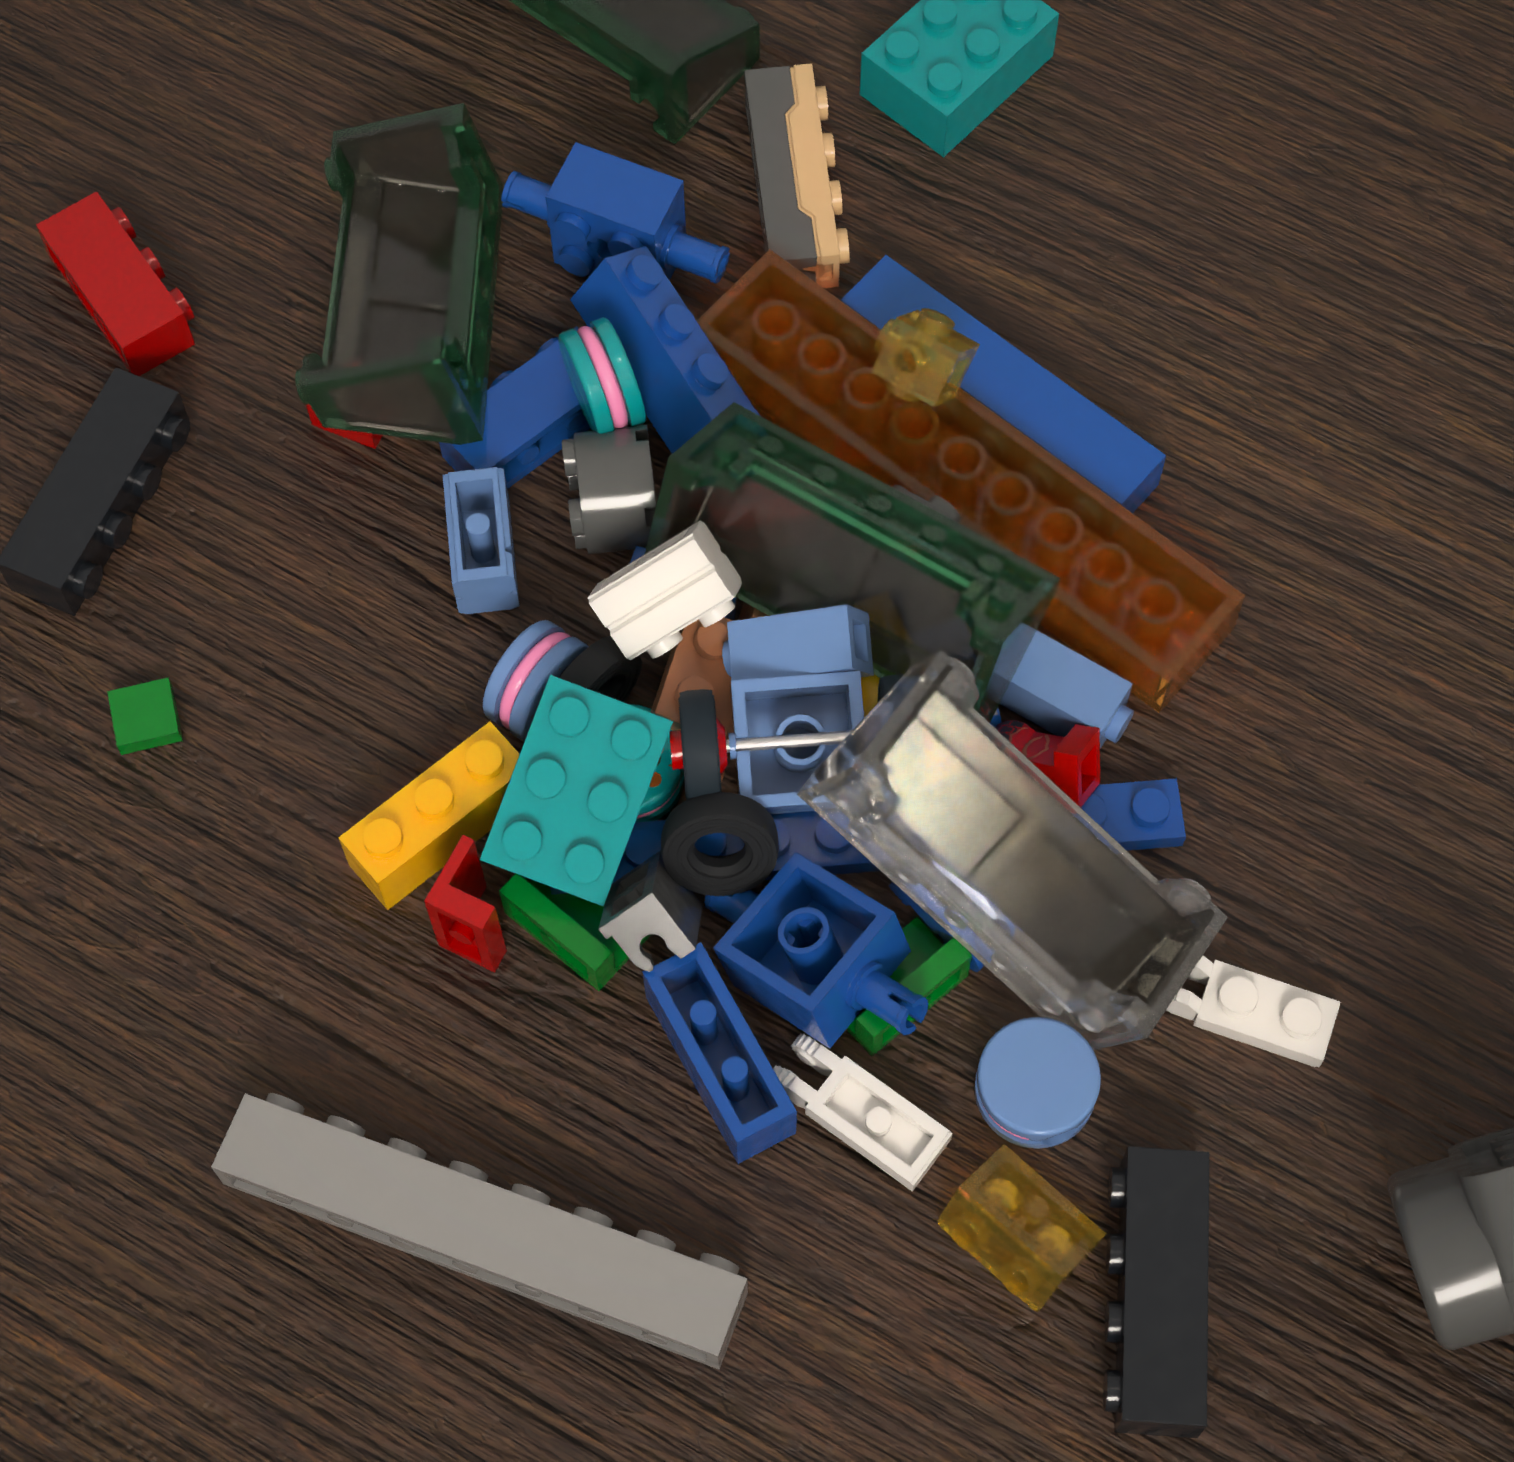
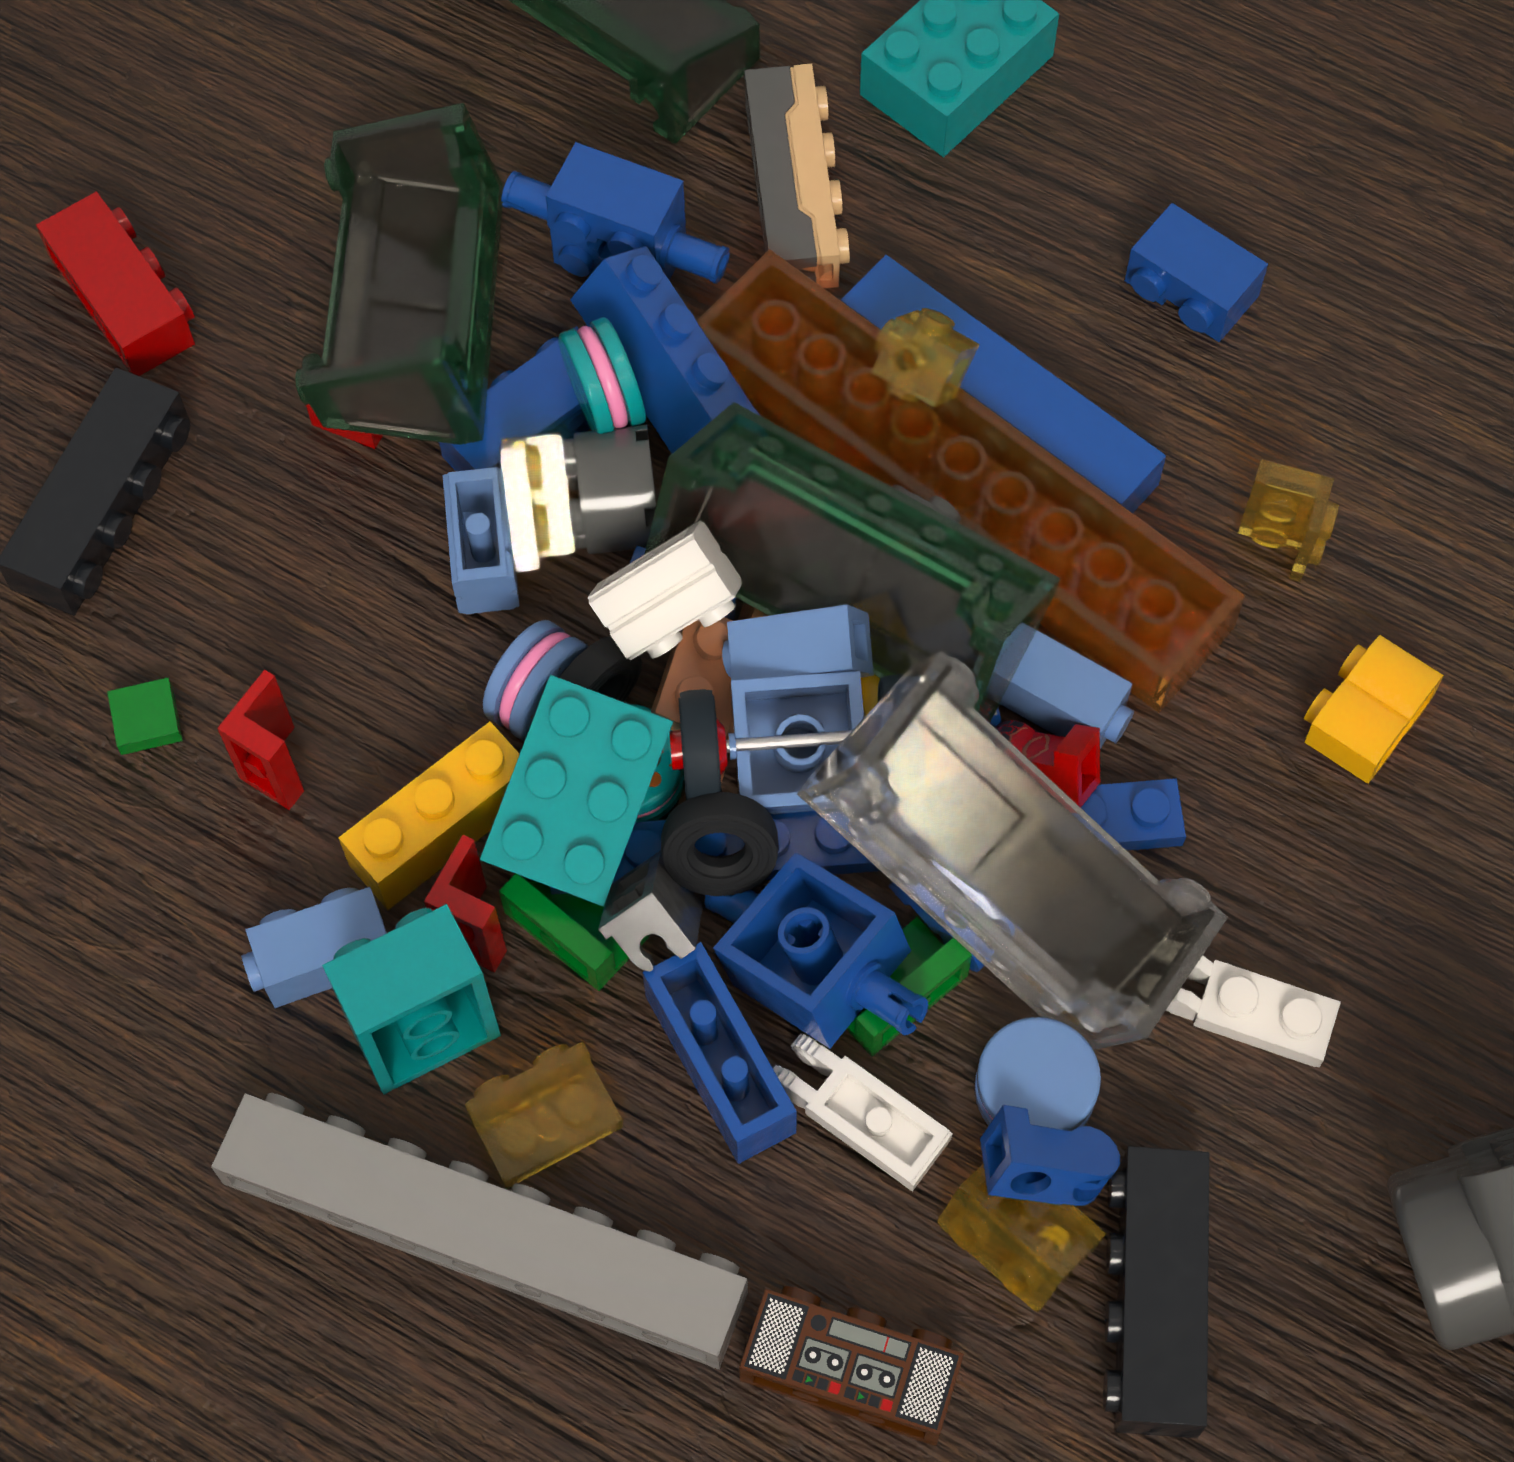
(256, 741): none -> red panel
(295, 944): none -> medium blue brick
(413, 997): none -> teal brick
(536, 498): none -> clear yellow bracket
(542, 1113): none -> clear yellow bracket
(851, 1364): none -> brick
(1044, 1161): none -> blue leg
(1196, 271): none -> blue brick
(1290, 511): none -> clear yellow bracket
(1371, 708): none -> yellow brick

